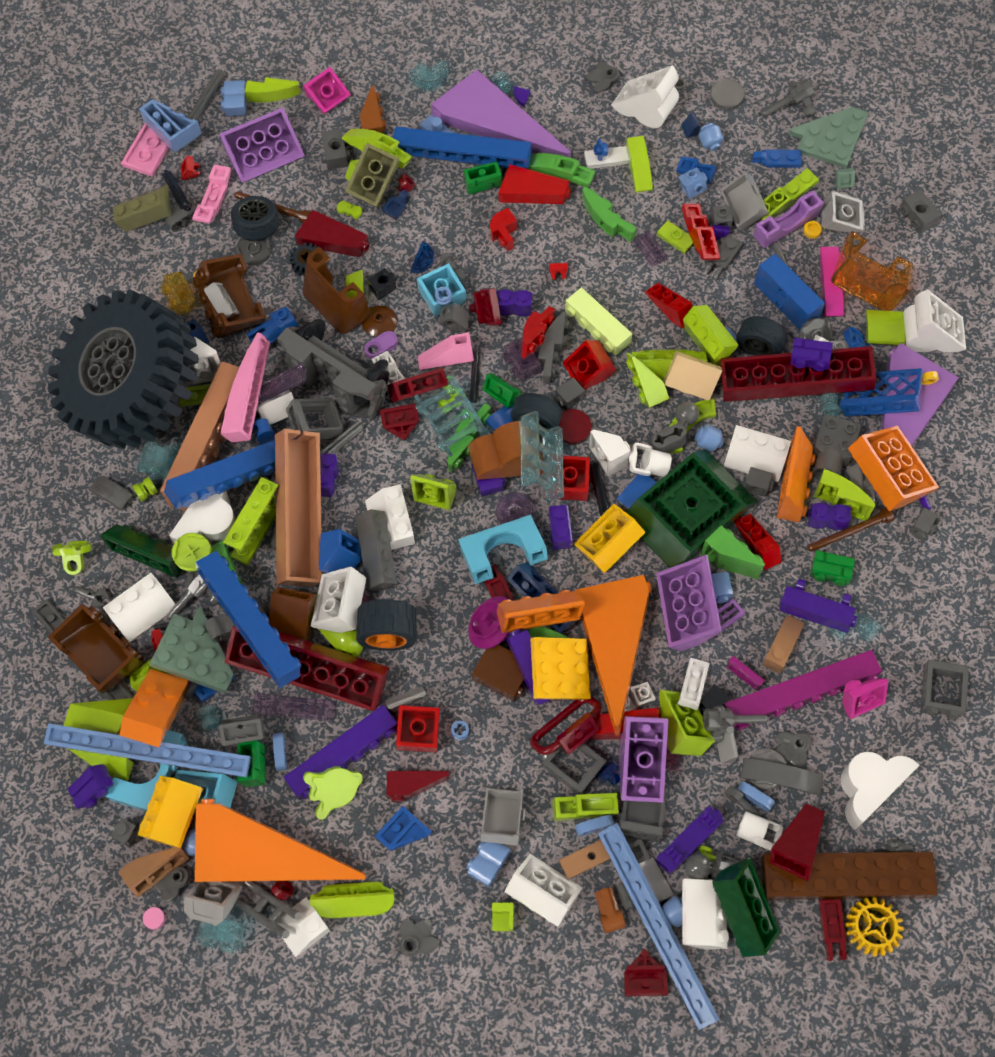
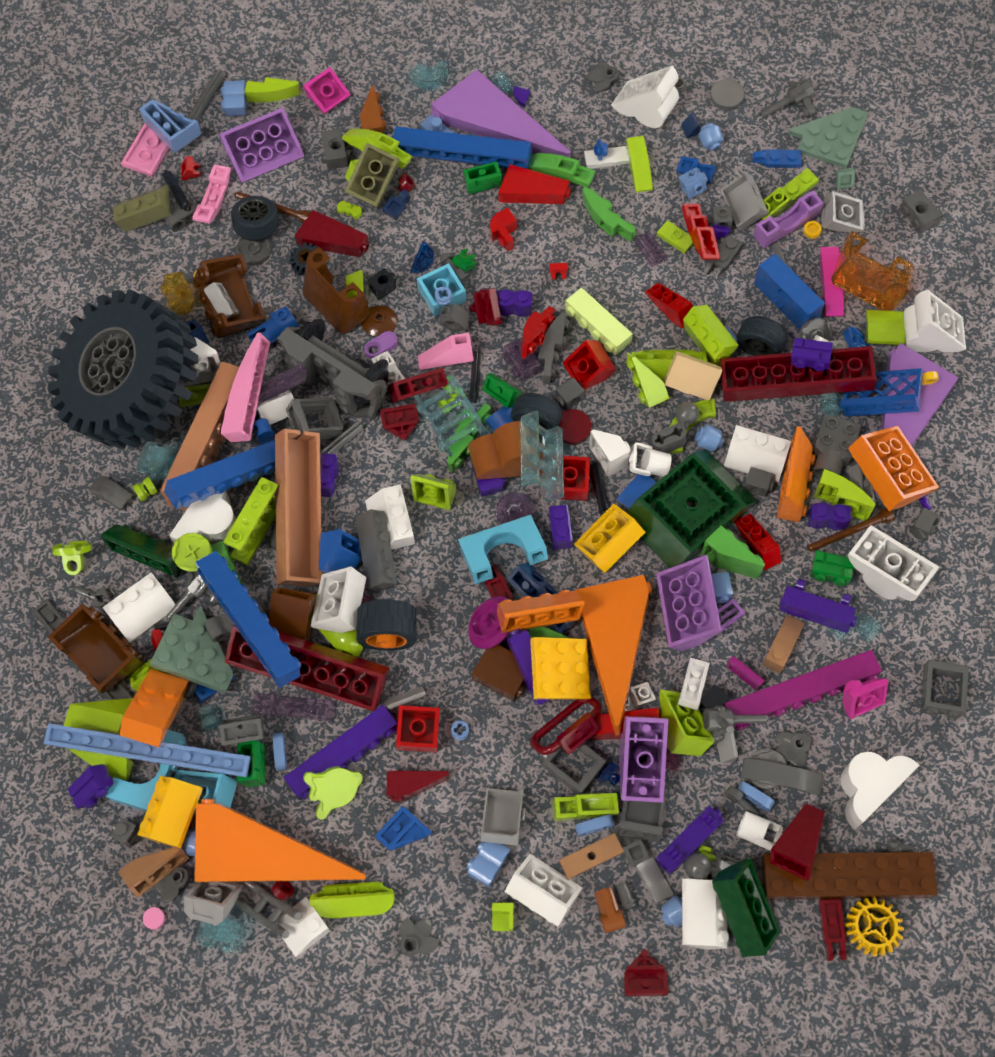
(464, 261): none -> green tile
(658, 927): medium blue plate -> none
(890, 566): none -> white brick

